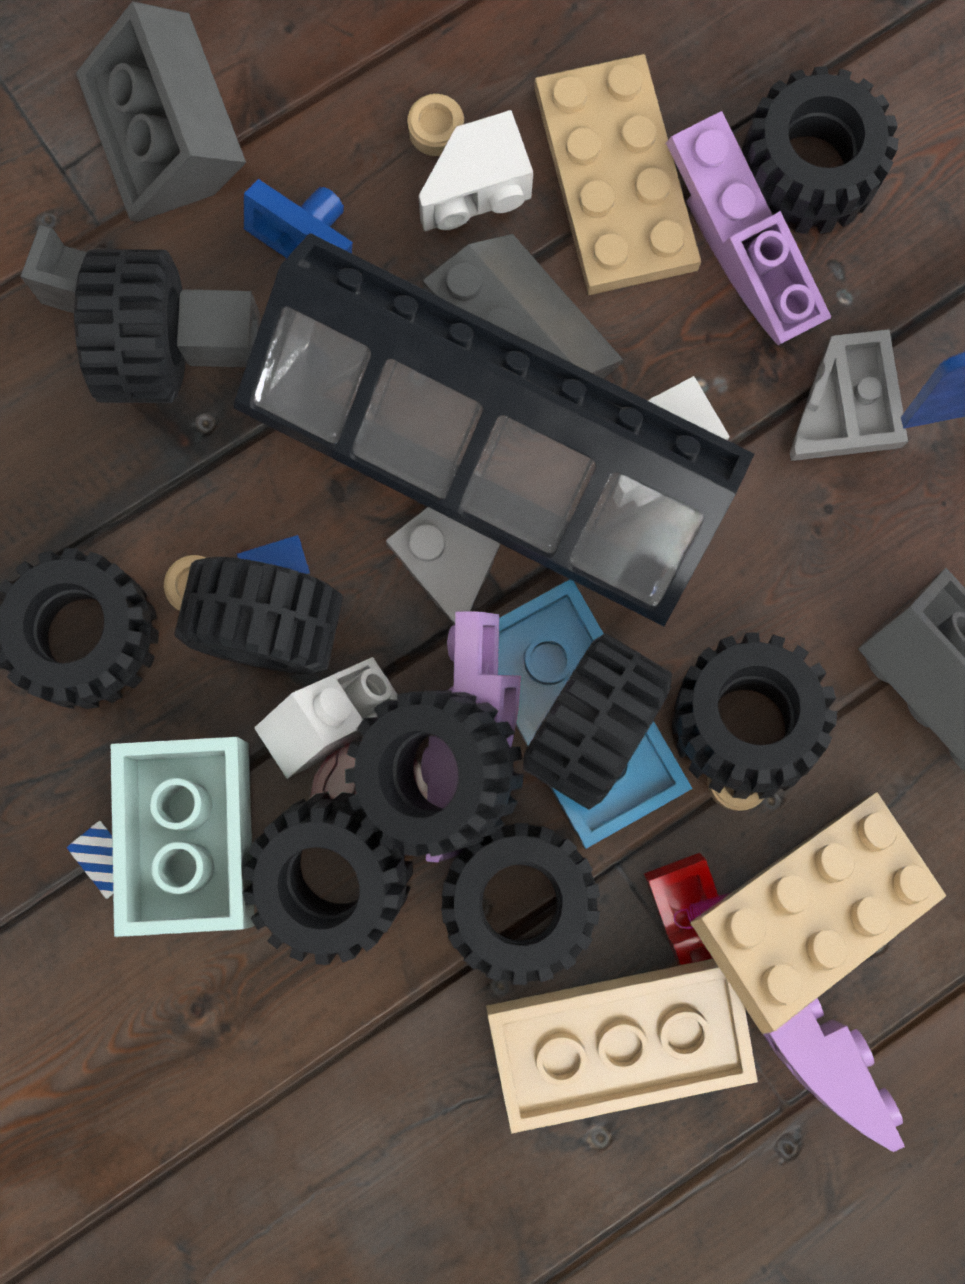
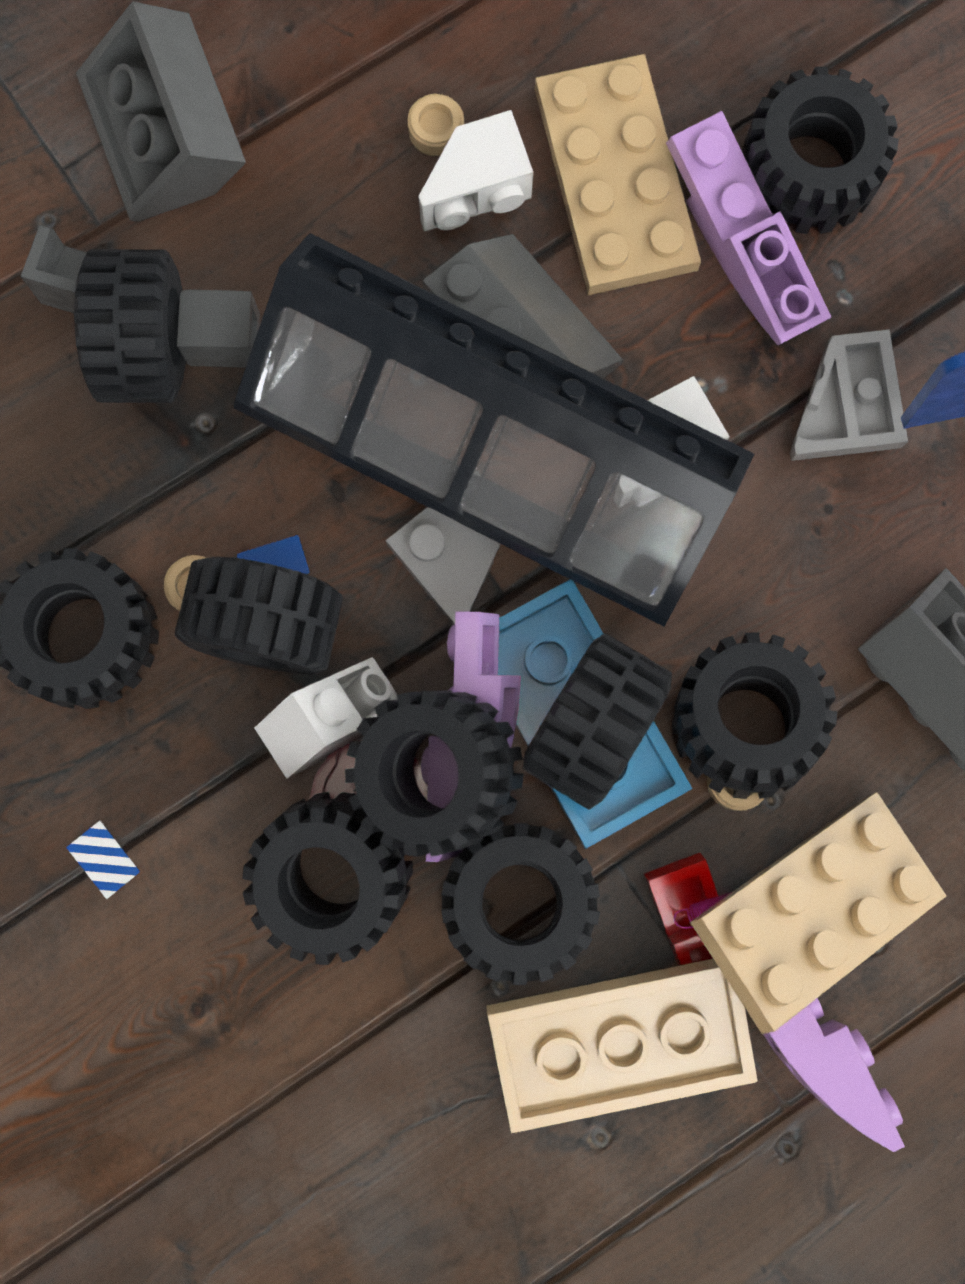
(180, 836): light aqua brick -> none
(285, 224): blue tile -> none

